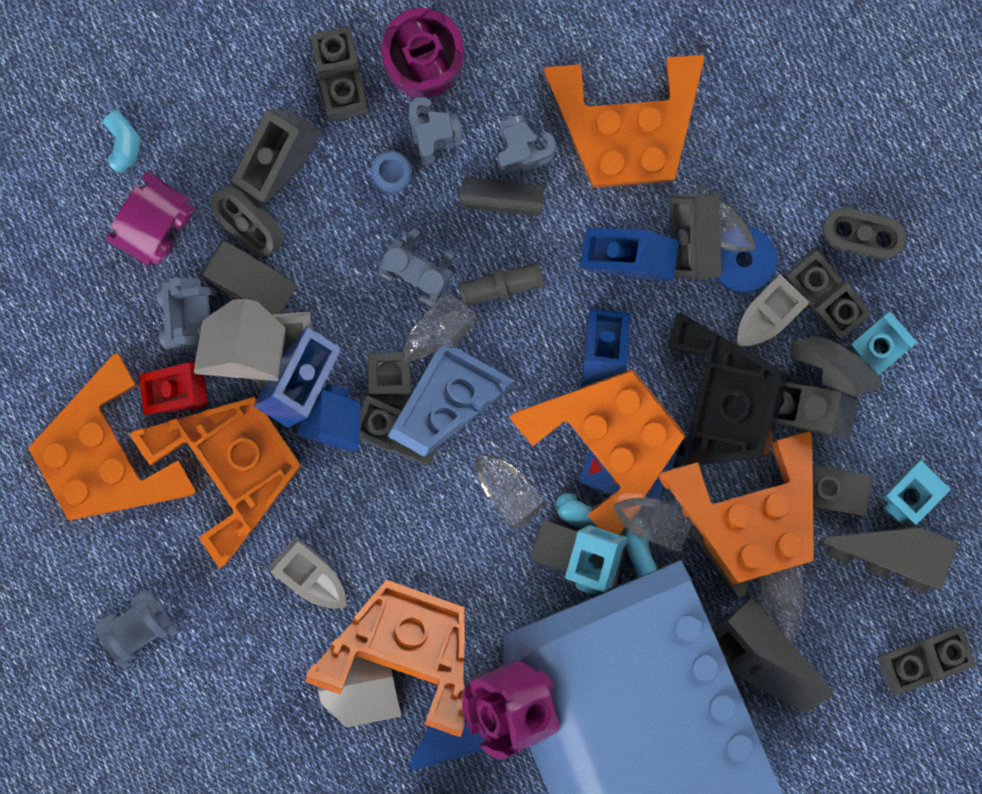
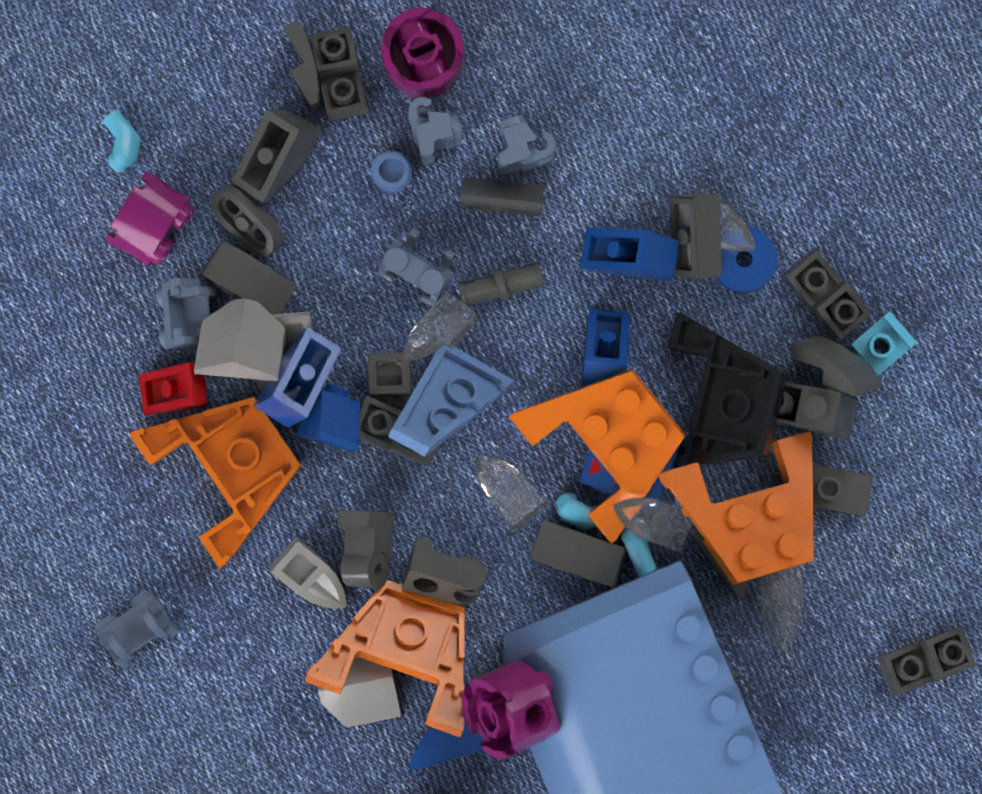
(87, 461): orange wing -> none
(306, 74): none -> dark grey slope
(366, 547): none -> dark grey leg
(443, 575): none -> dark grey leg
(581, 567): medium azure brick -> none
(628, 140): orange wing -> none
(767, 659): dark grey slope -> none
(770, 313): light grey plate -> none
(863, 233): dark grey plate -> none
(909, 553): dark grey slope -> none
(929, 492): medium azure brick -> none

